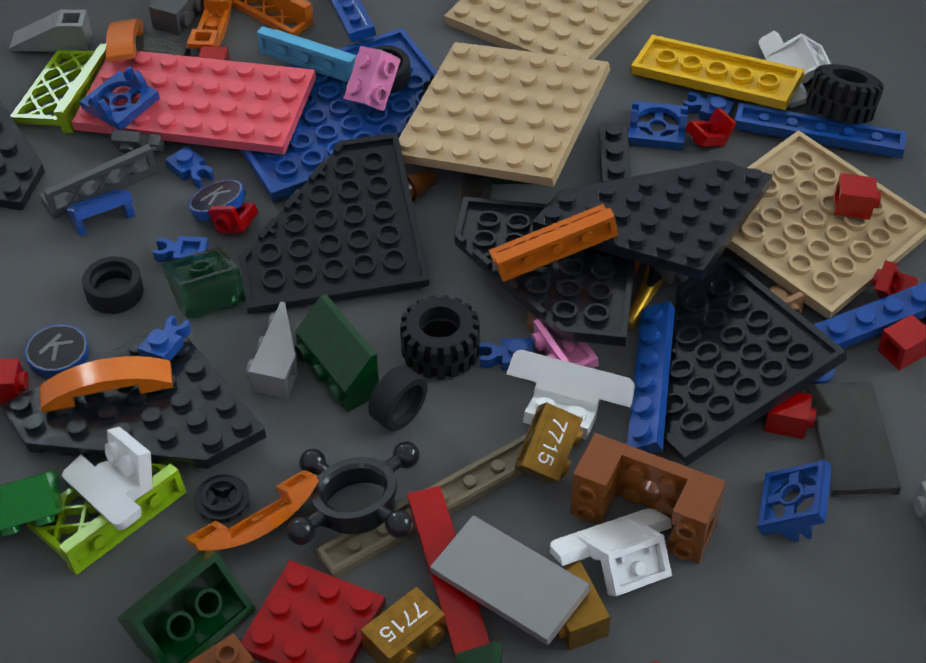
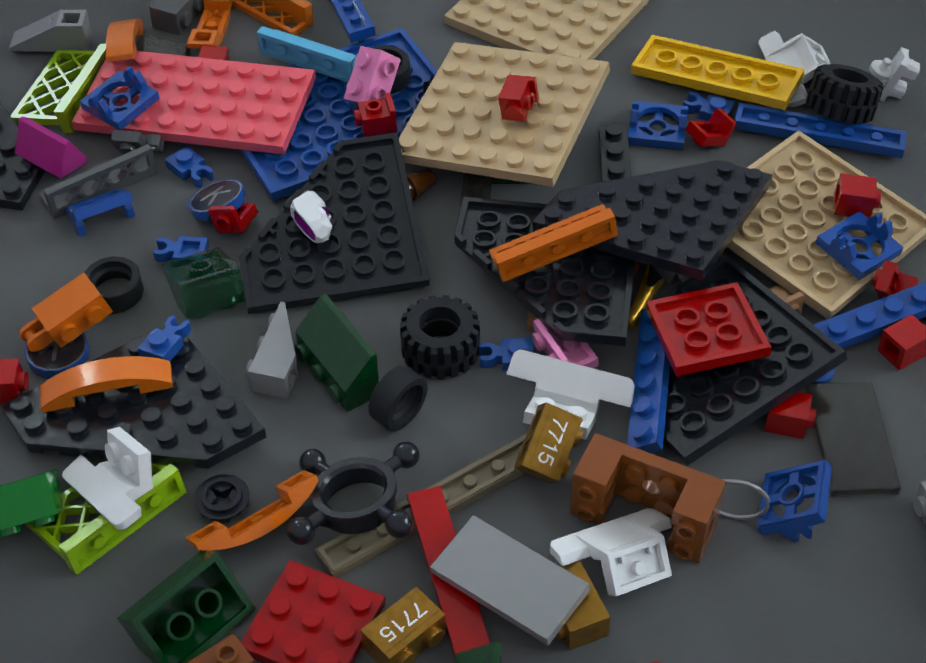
(47, 149): none -> dark pink slope
(65, 314): none -> orange brick
(311, 216): none -> white rock
(376, 116): none -> red brick
(518, 97): none -> red brick
(707, 329): none -> red plate
(755, 487): none -> light grey piece
(834, 242): none -> blue piece
(890, 72): none -> white hips

